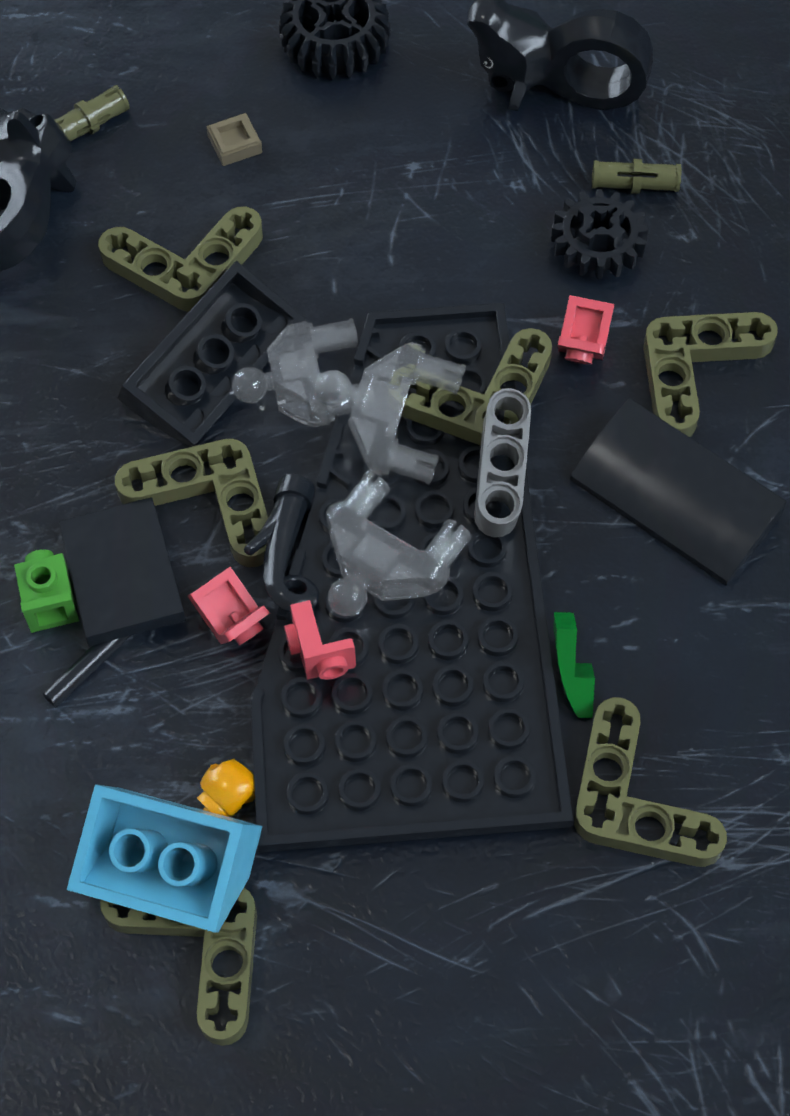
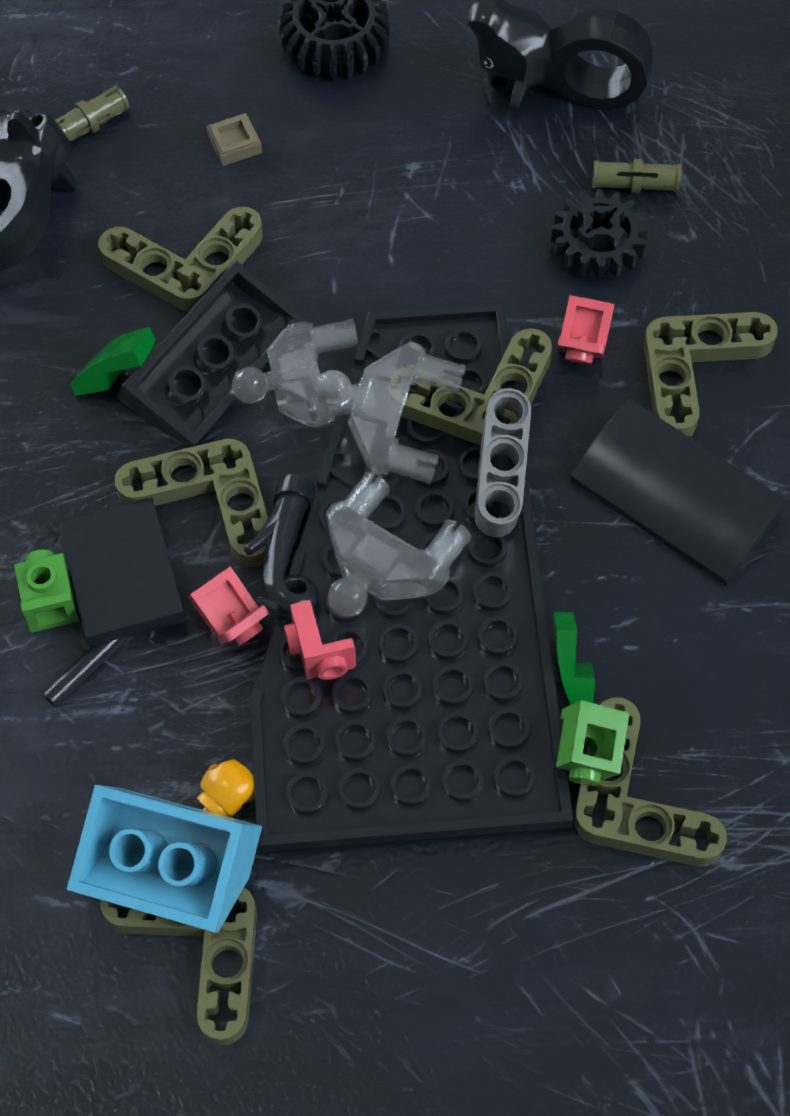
(120, 354): none -> green slope
(605, 734): none -> bright green brick

